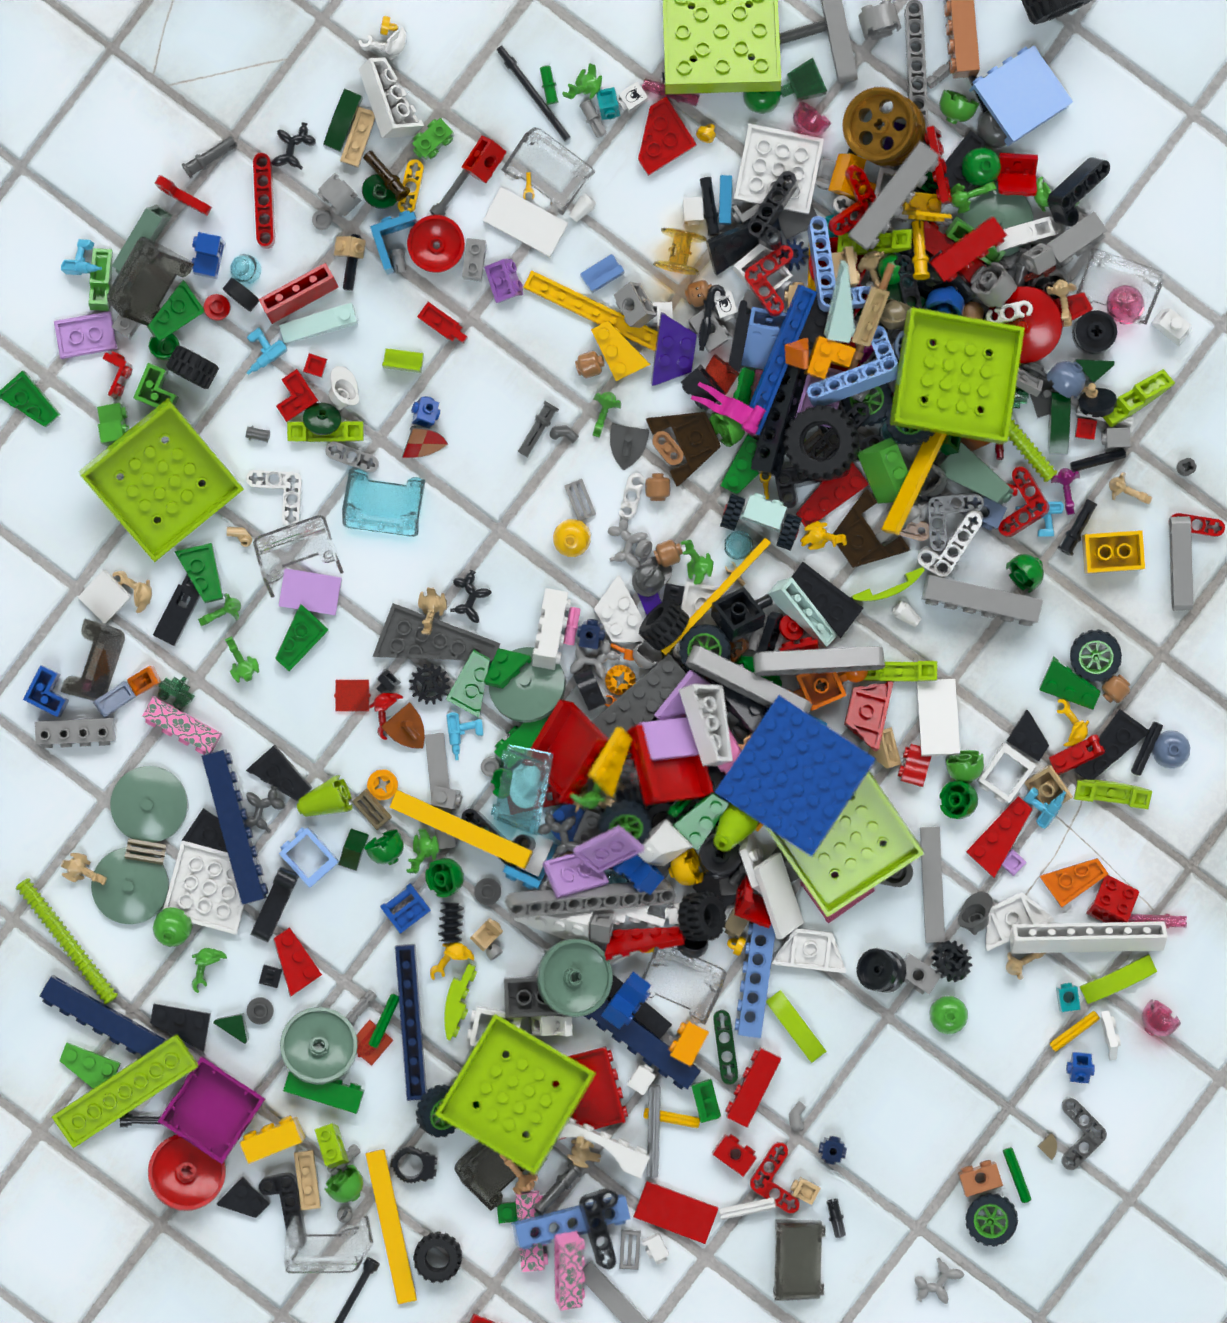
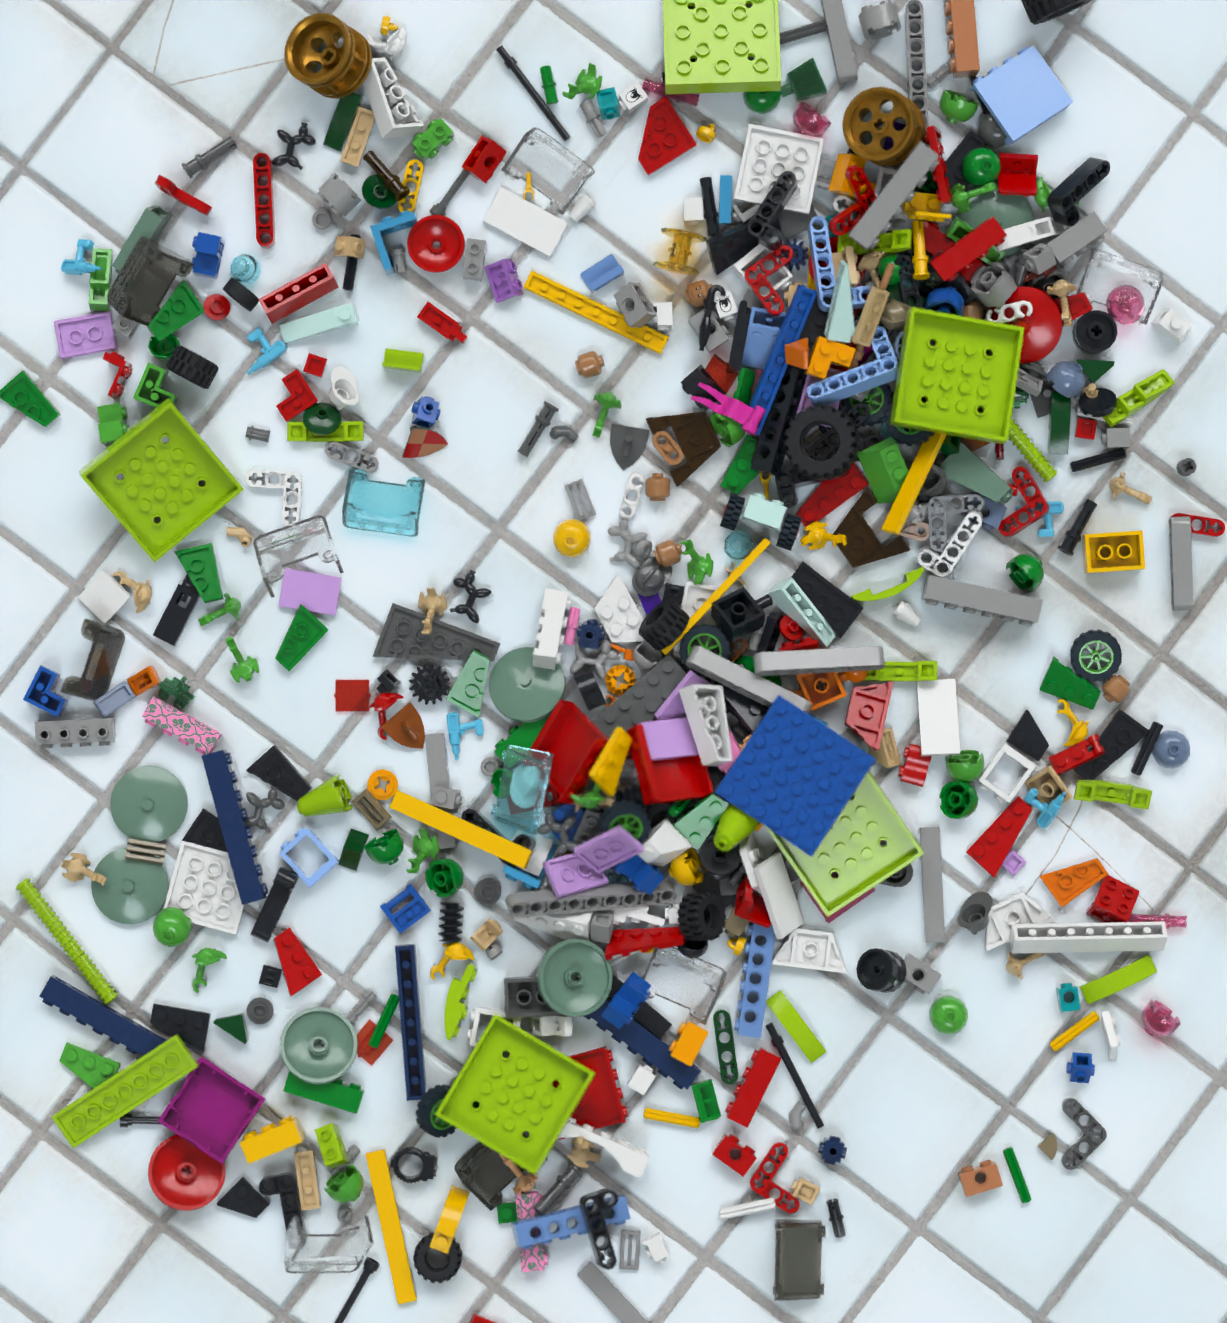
(342, 68): none -> pearl gold wheel
(449, 1219): none -> yellow arch
(505, 667): green wing -> none
(568, 1270): bright pink brick -> none
(618, 352): yellow wing -> none
(653, 1130): axle -> none
(673, 350): dark purple wing -> none
(675, 1212): red tile -> none
(777, 1042): none -> black bar
(937, 1287): light grey piece -> none
(953, 960): black gear -> none
(978, 1231): black wheel -> none
(1065, 477): magenta piece -> none

